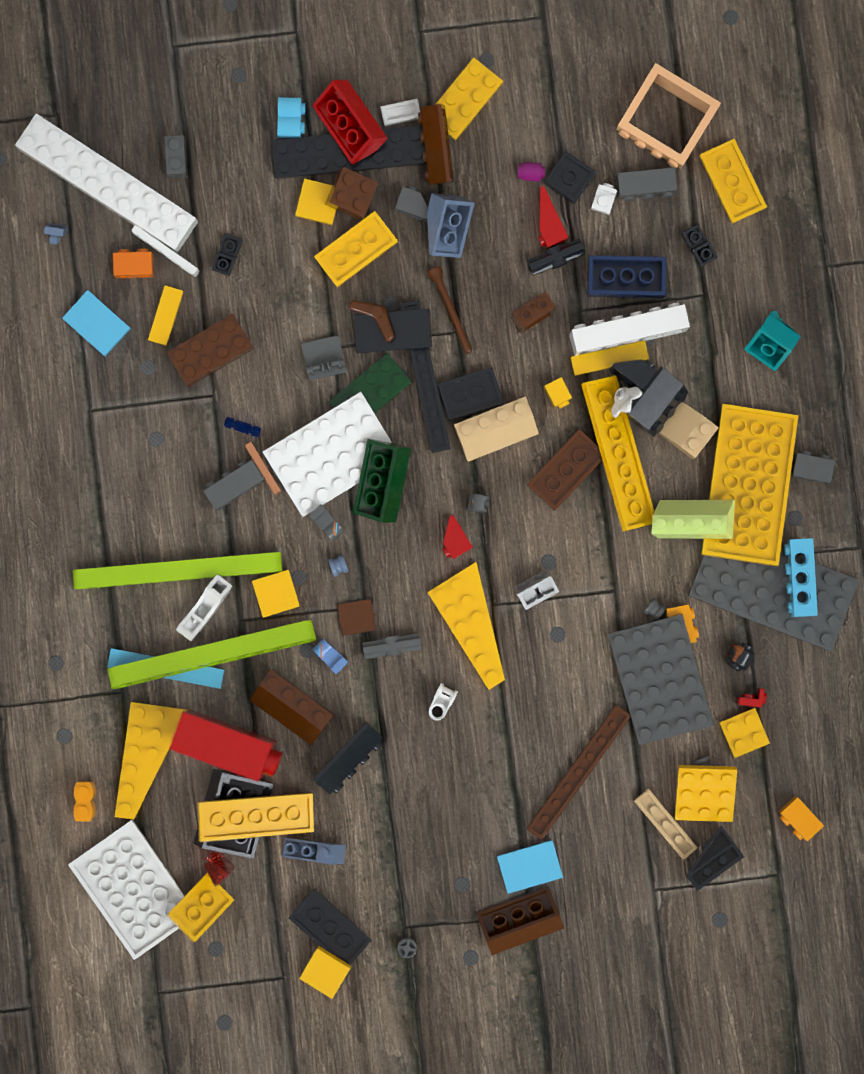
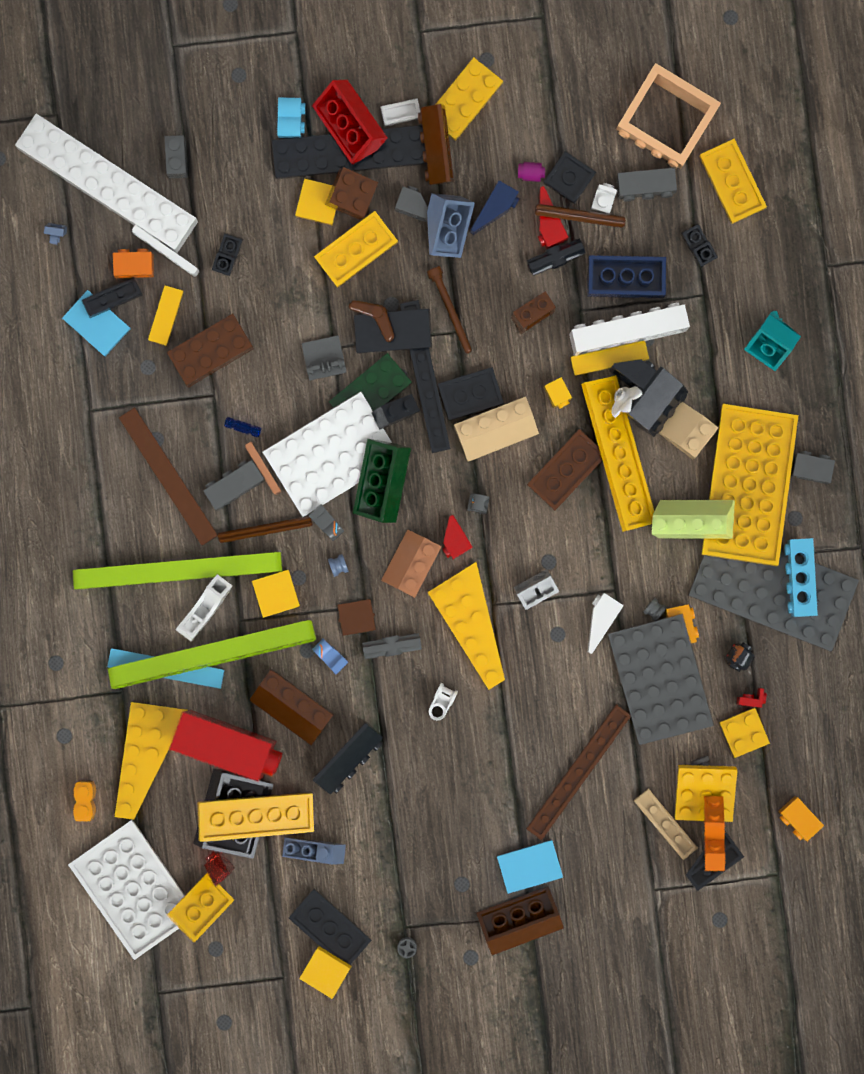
(111, 297): none -> black tile
(168, 476): none -> reddish brown tile
(264, 529): none -> reddish brown axle
(395, 411): none -> black brick
(411, 563): none -> nougat slope
(497, 205): none -> dark blue slope
(579, 215): none -> reddish brown axle
(602, 617): none -> white slope
(714, 833): none -> orange arch

